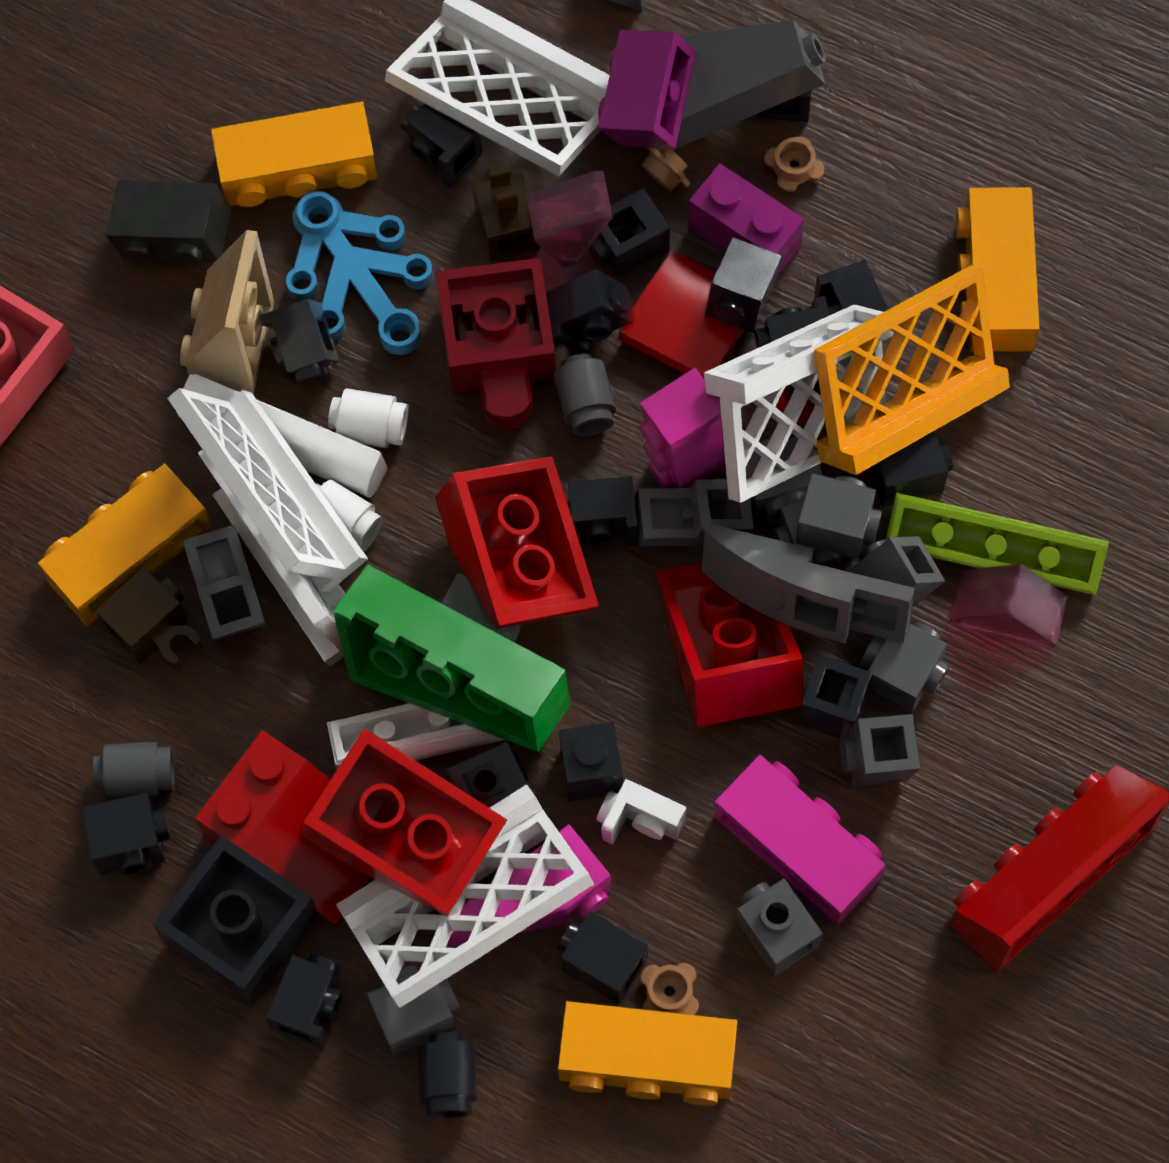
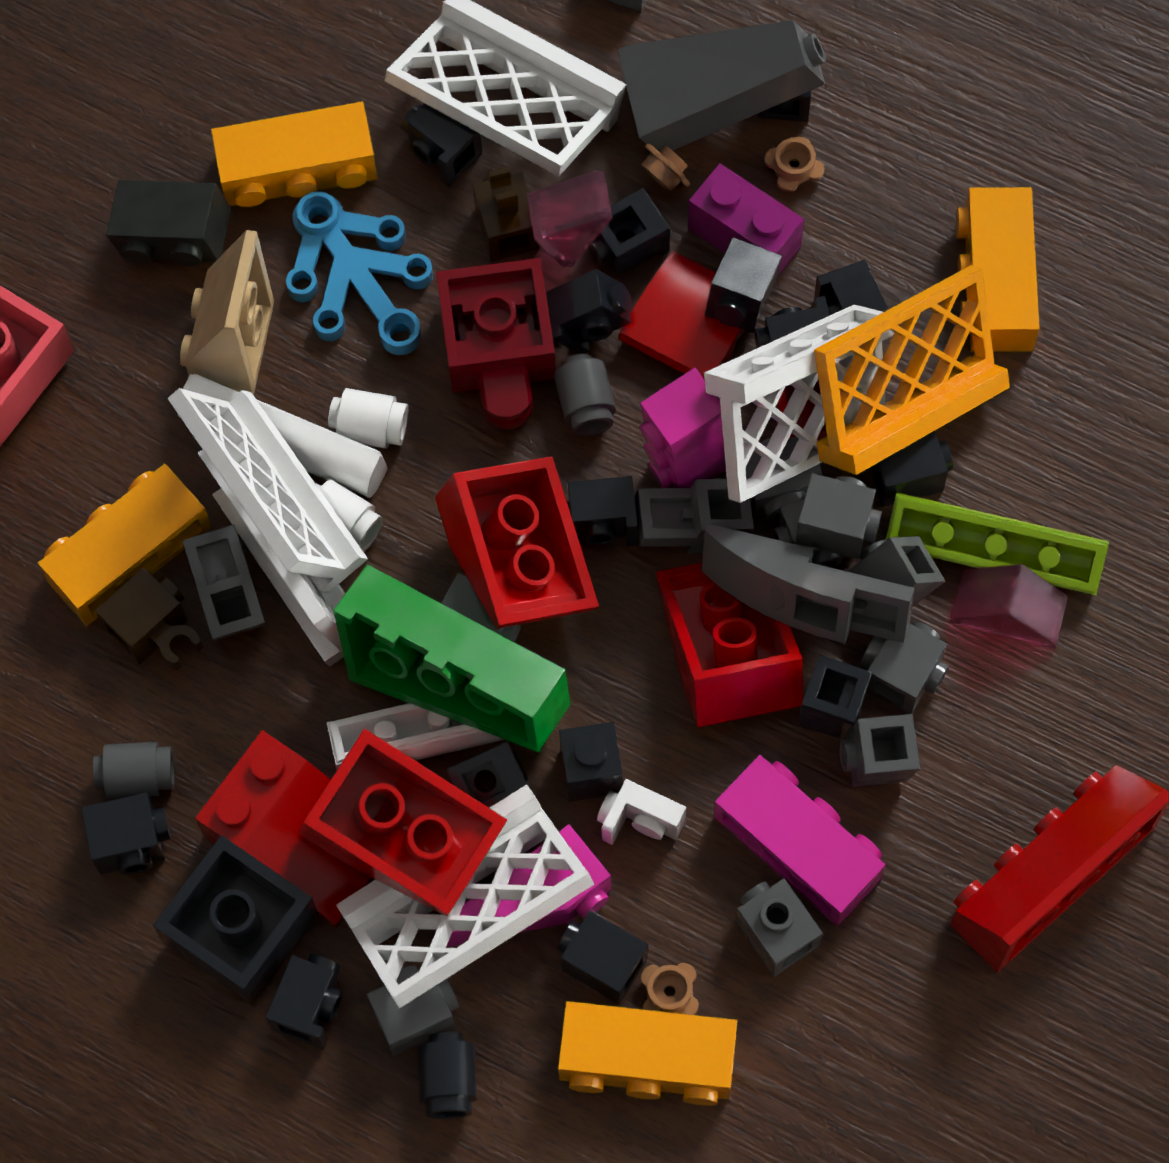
(301, 339): black brick -> none
(646, 89): magenta brick -> none

